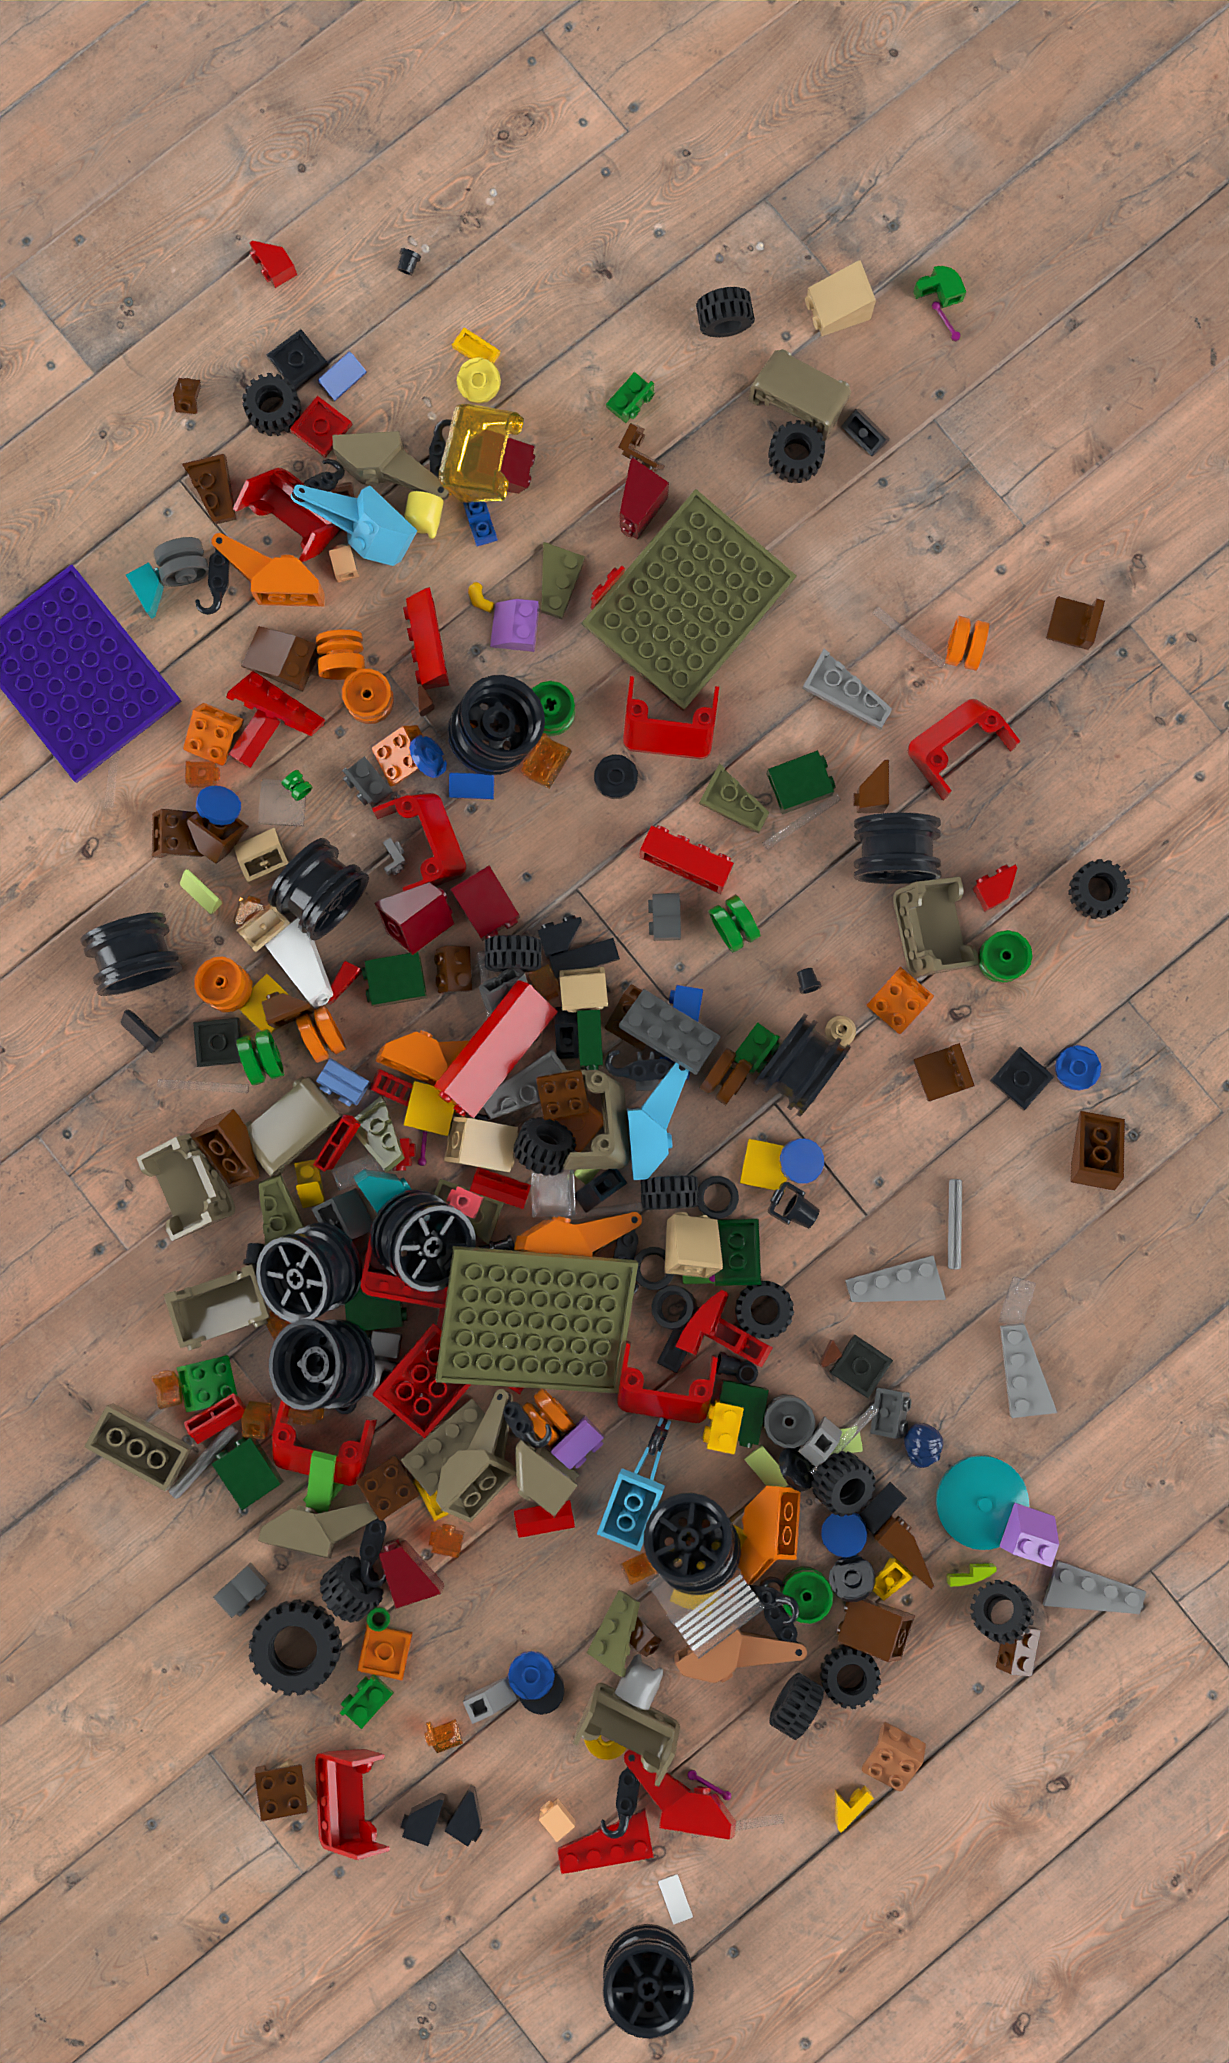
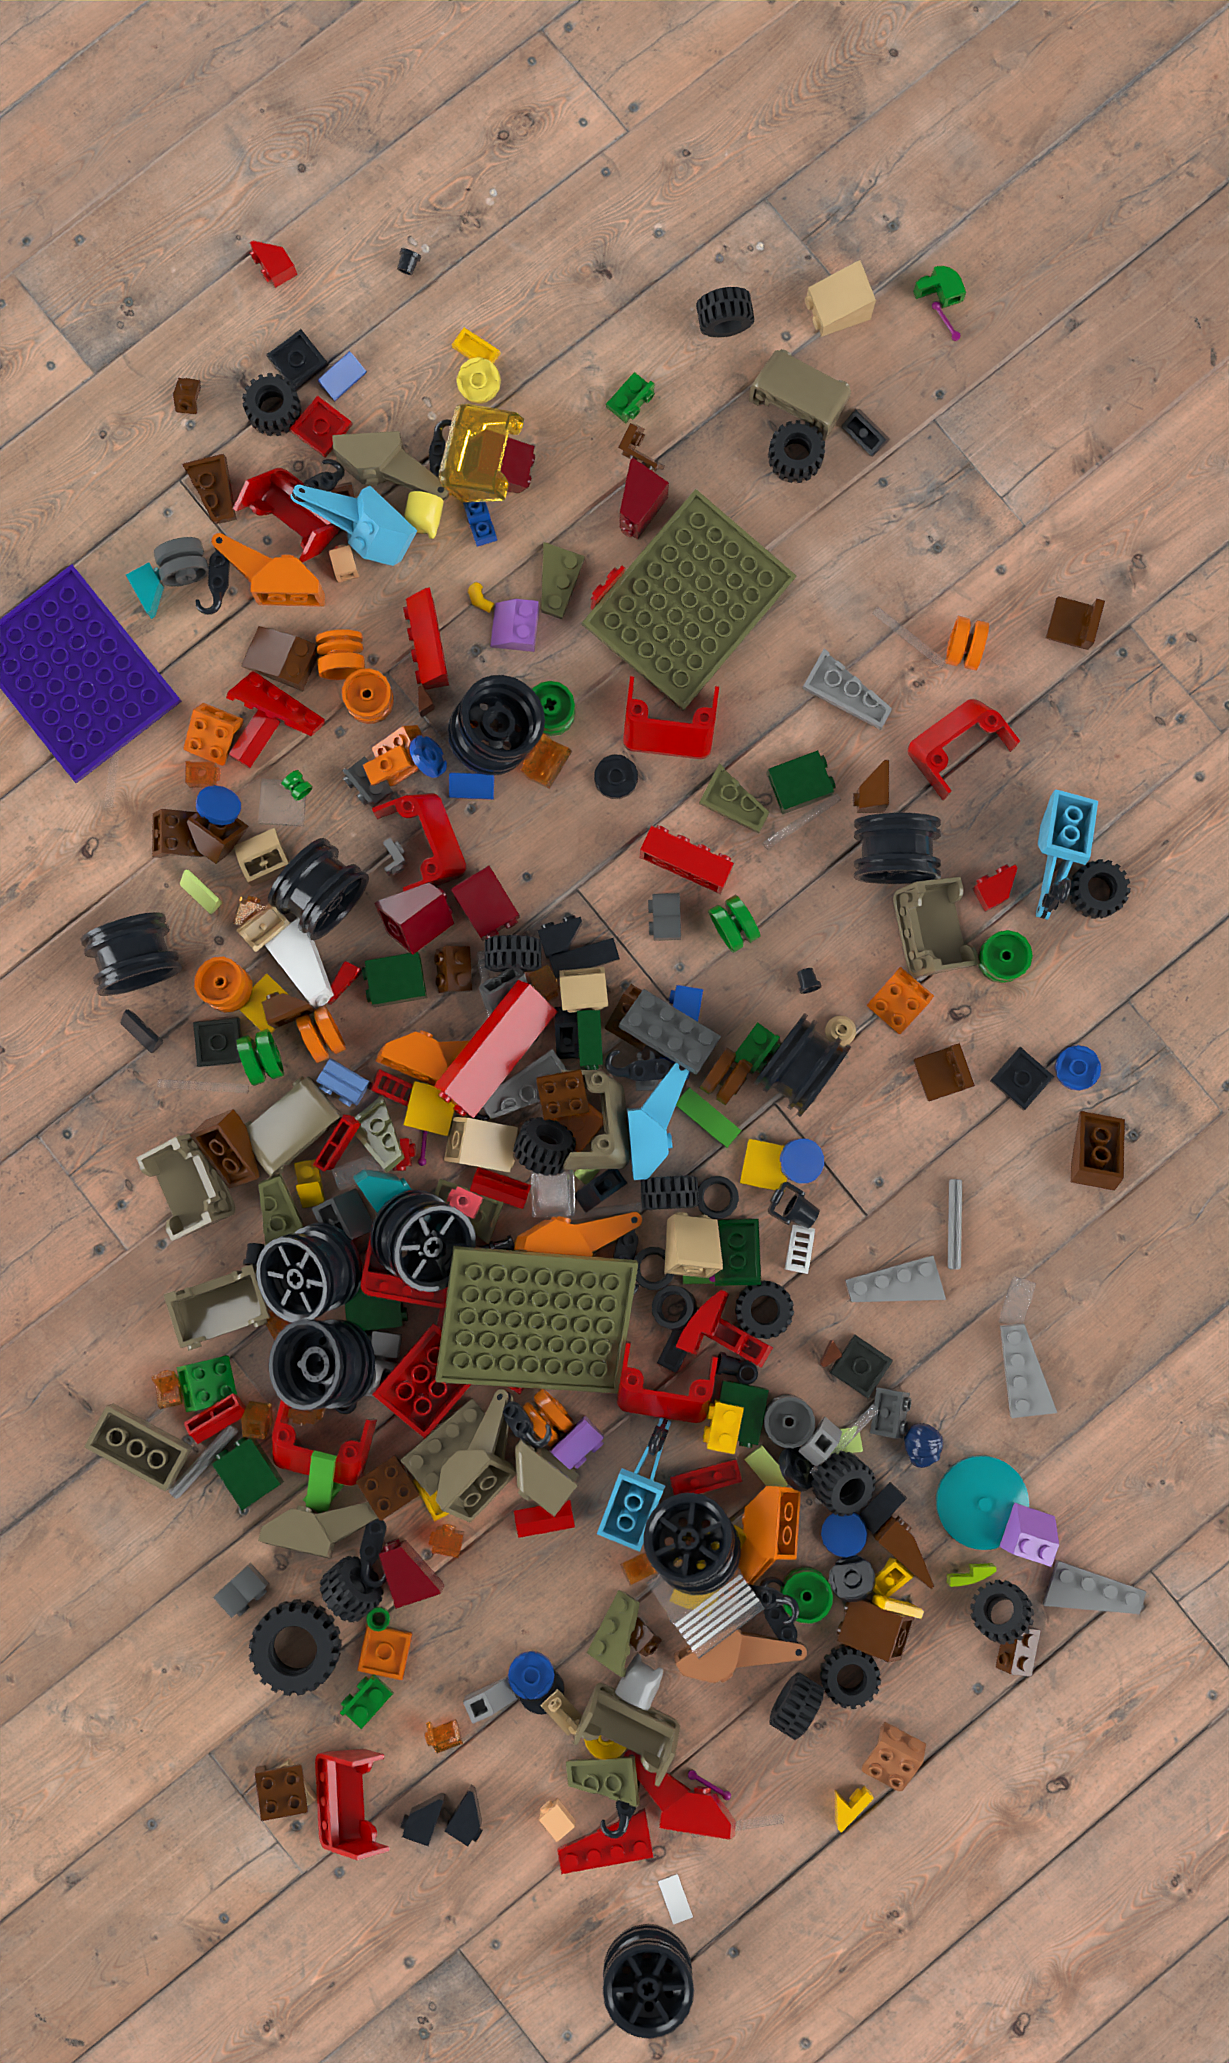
(387, 765): none -> orange plate
(562, 1712): none -> tan hinge
(608, 1777): none -> olive wing
(707, 1478): none -> red plate
(708, 1117): none -> bright green tile
(799, 1268): none -> white slope
(897, 1606): none -> yellow tile
(1064, 834): none -> medium azure slope

